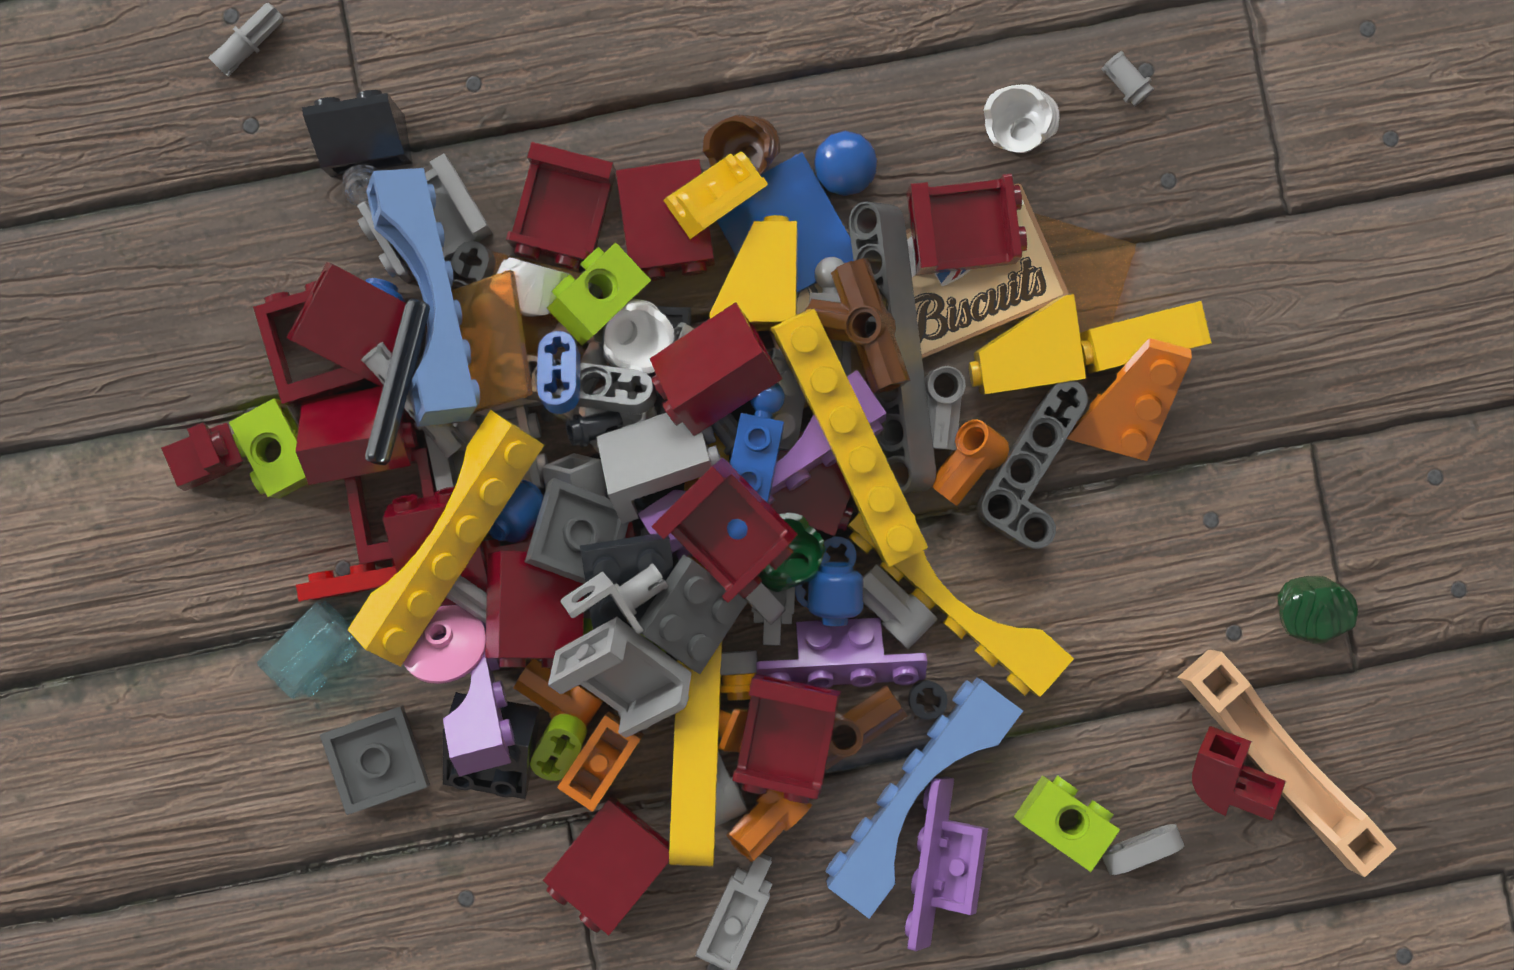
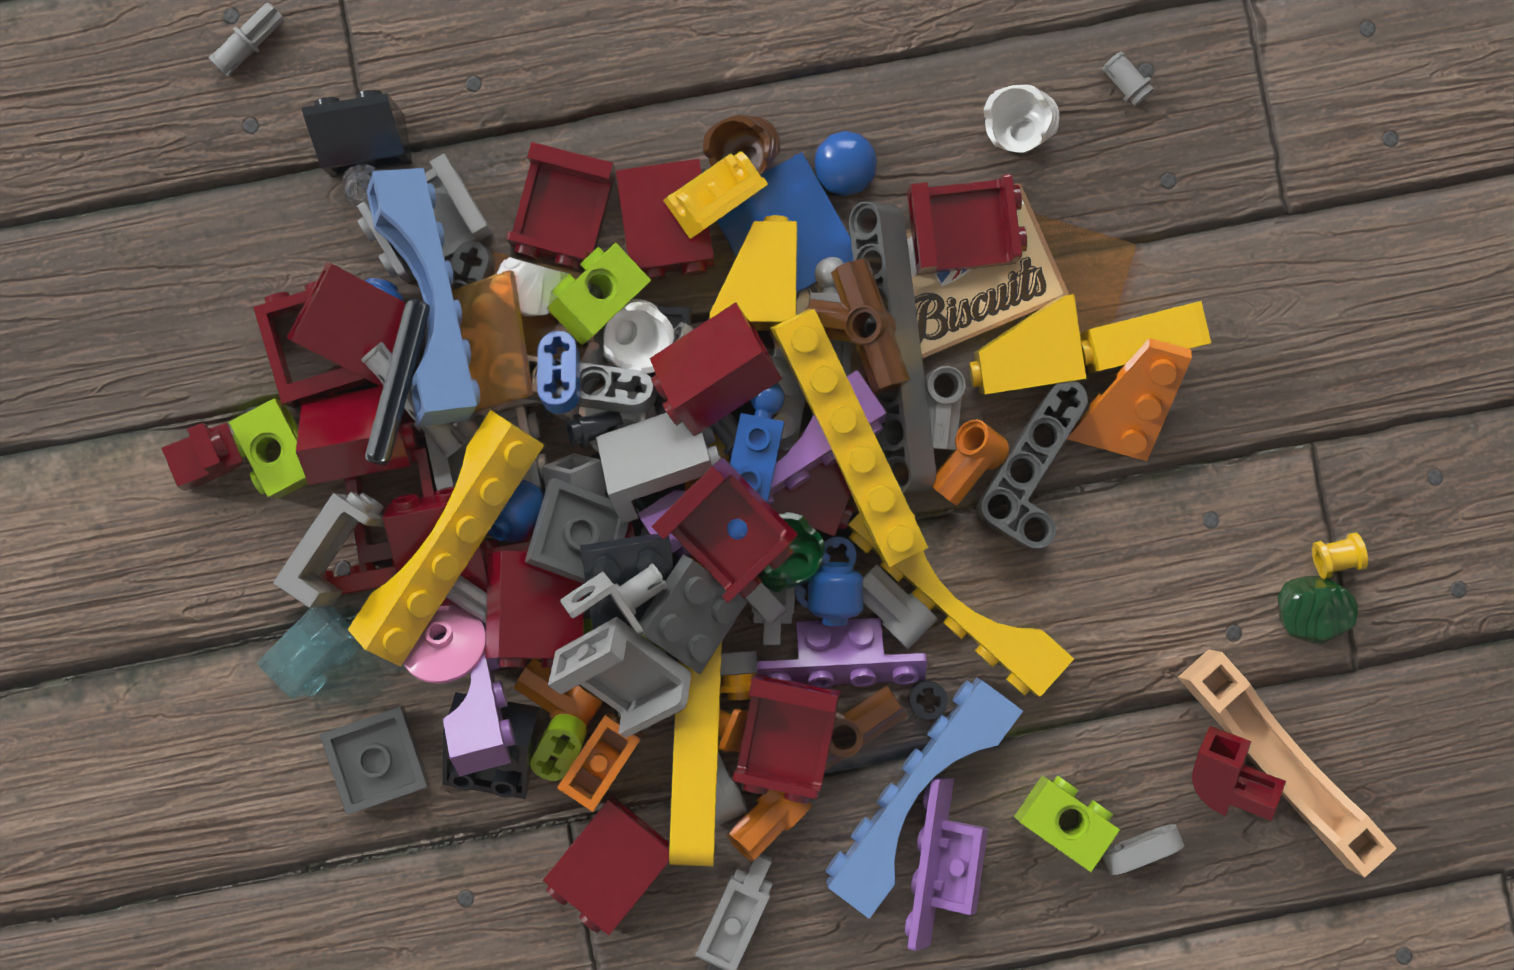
(313, 555): none -> light grey panel
(1340, 555): none -> yellow bush

